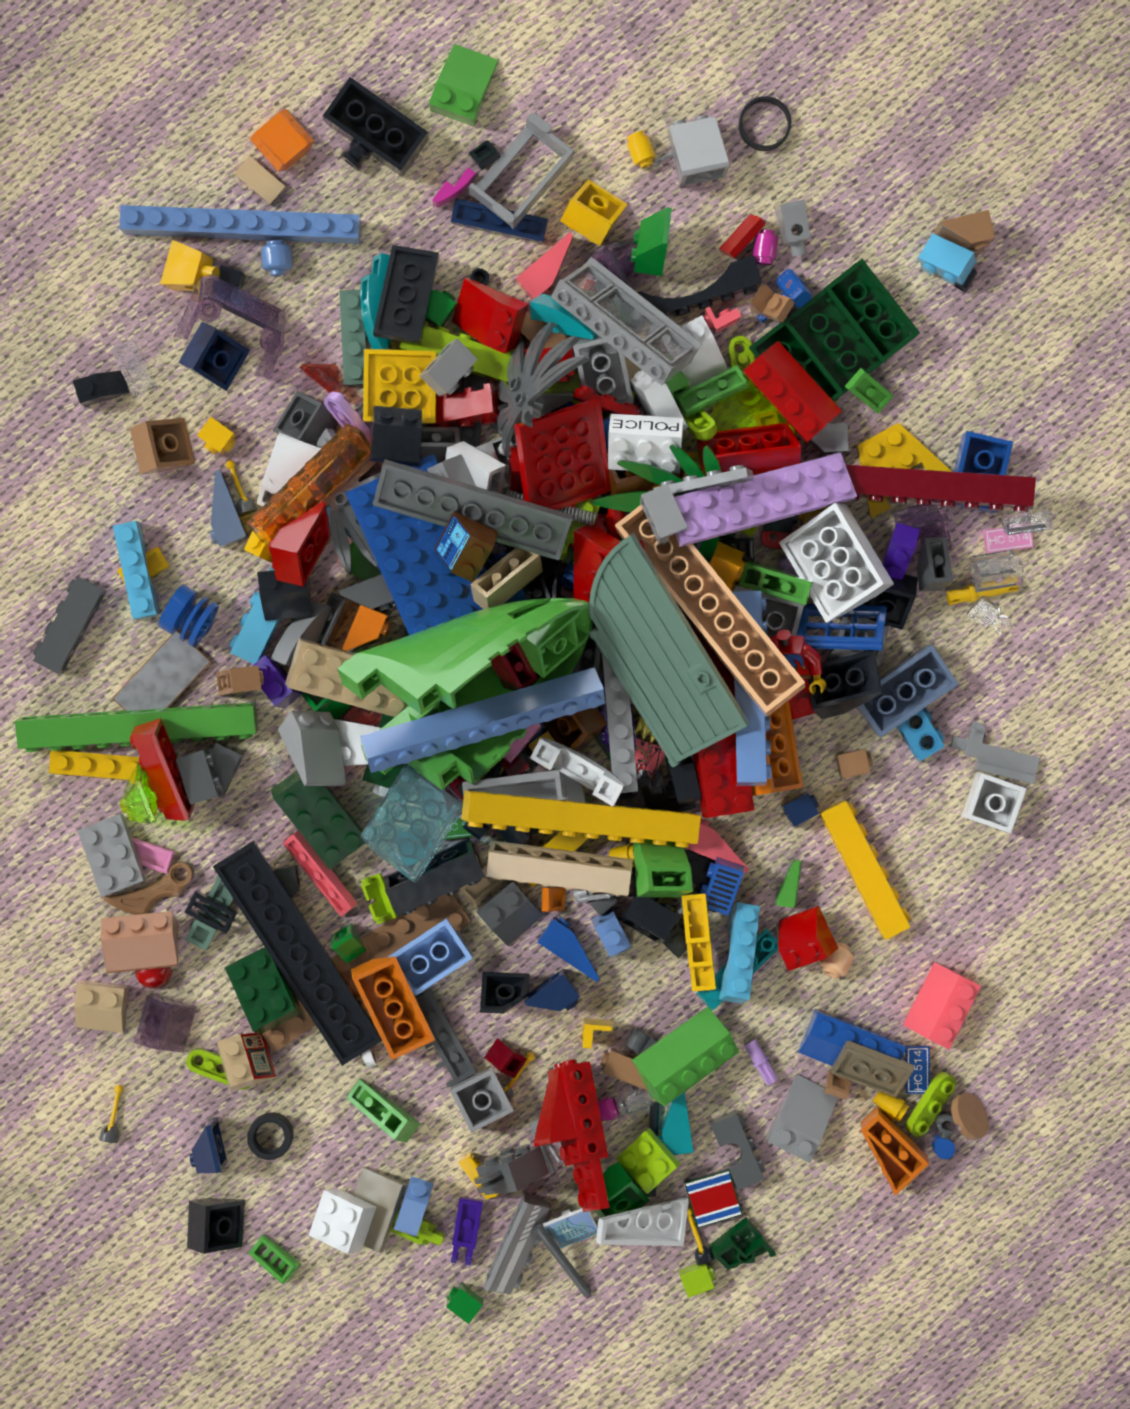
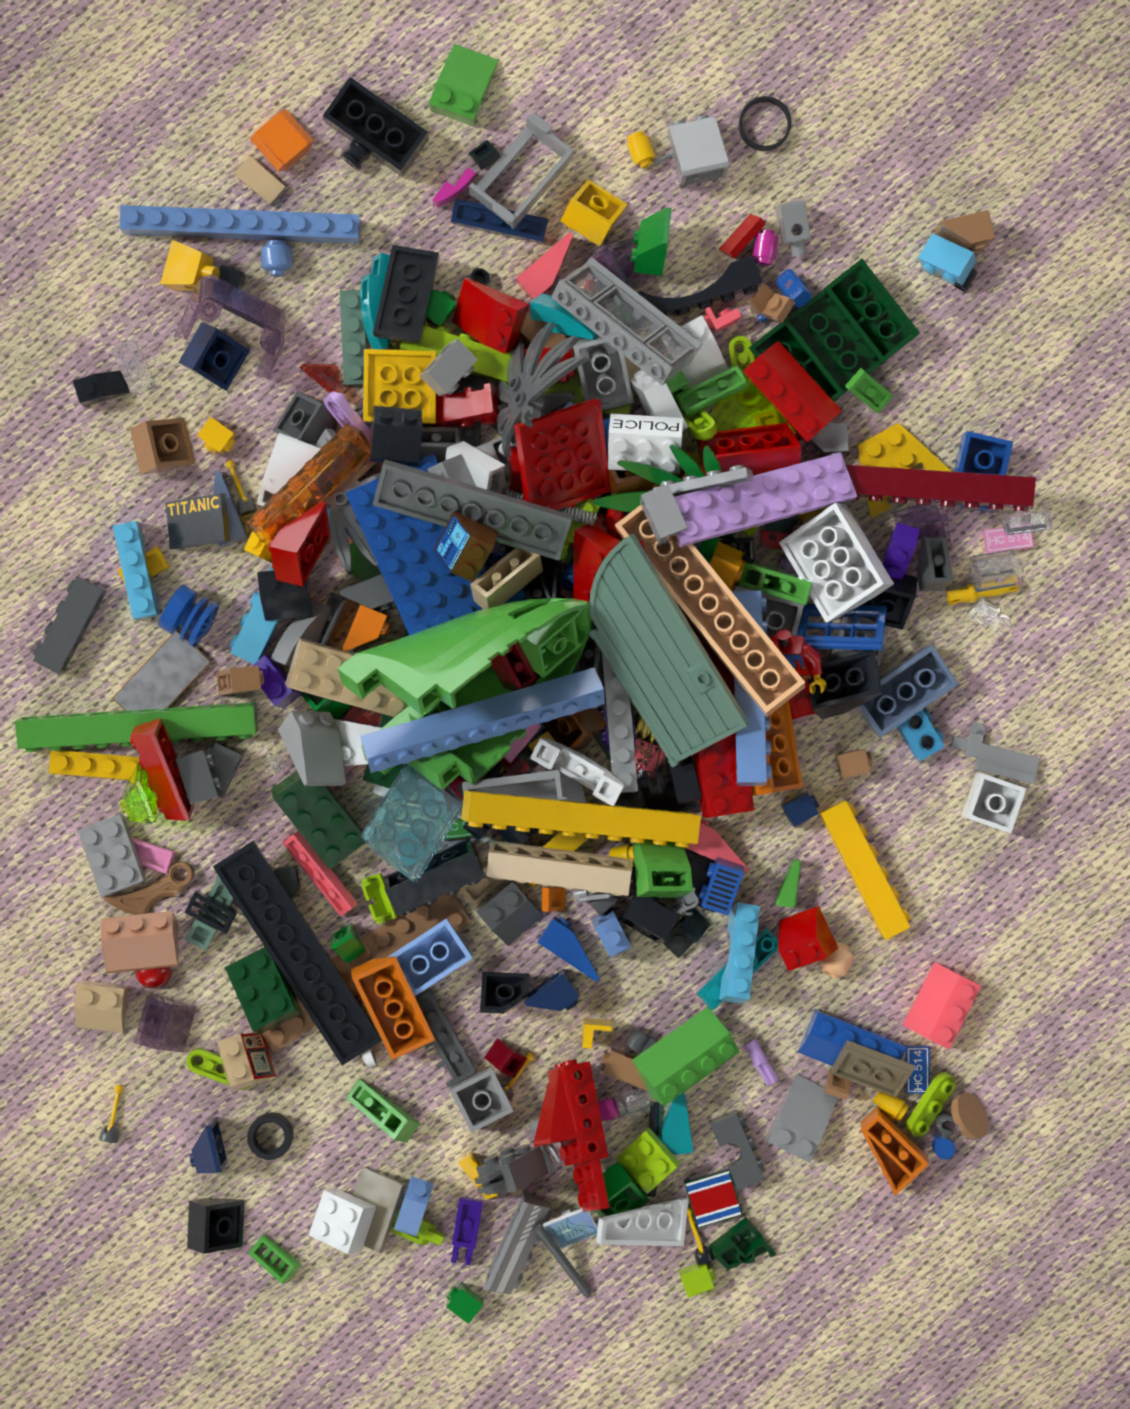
(197, 521): none -> black tile
(608, 402): red plate -> none
(698, 942): yellow slope -> none

